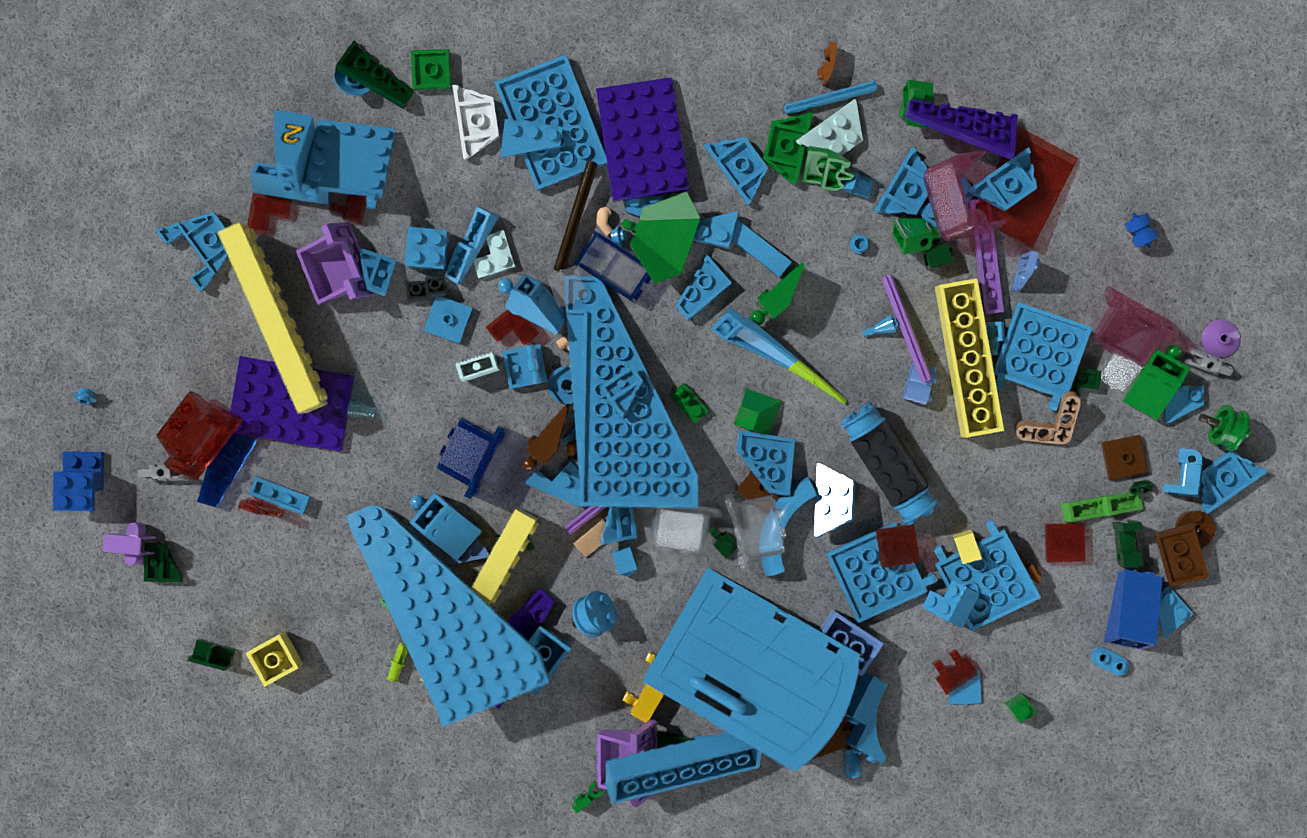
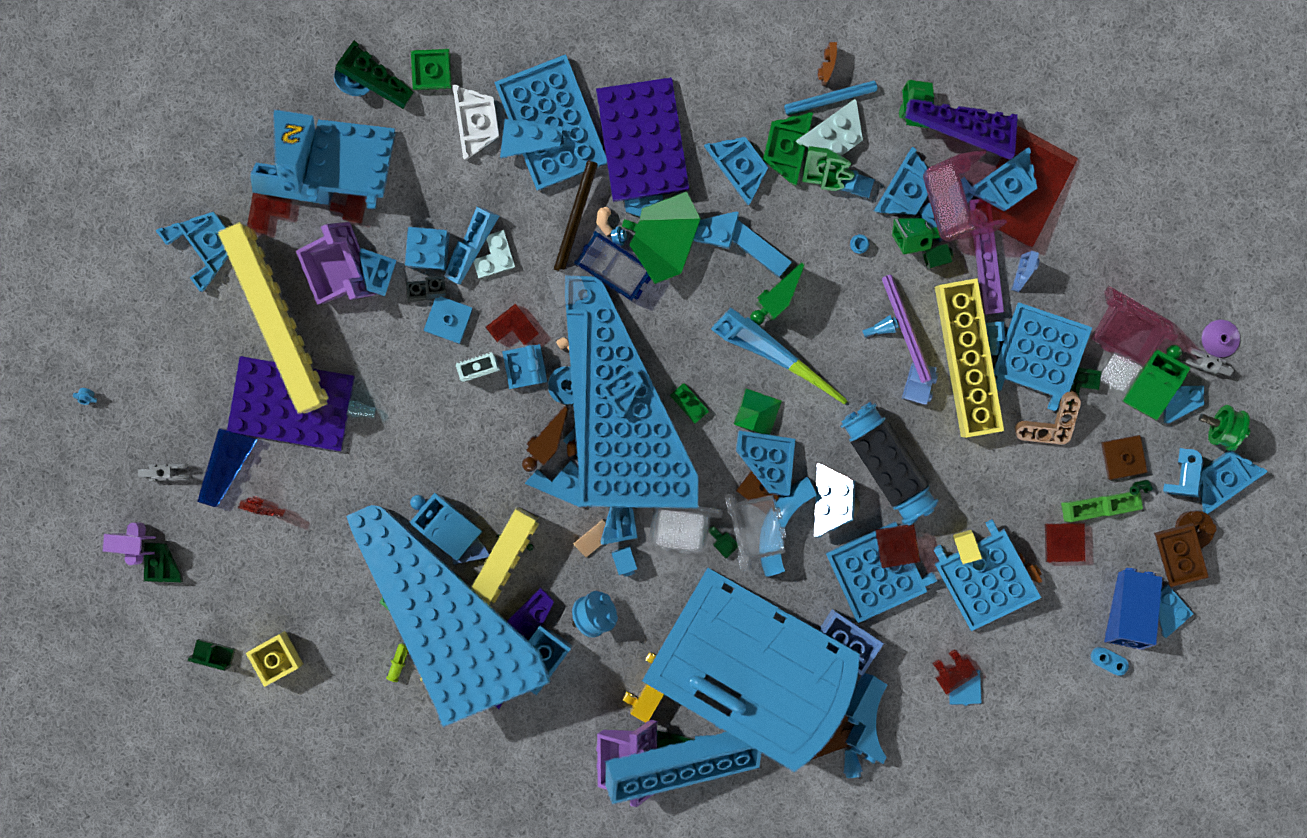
(77, 483): blue bracket -> none
(195, 434): clear red windscreen -> none
(279, 495): dark azure plate -> none
(470, 453): clear blue windscreen -> none
(533, 302): dark azure slope -> none
(583, 518): medium lavender axle -> none
(583, 800): green plate -> none
(703, 289): dark azure wing -> none
(953, 606): dark azure brick -> none
(1020, 708): green brick -> none
(1126, 543): dark green piece -> none
(1142, 232): blue wheel -> none

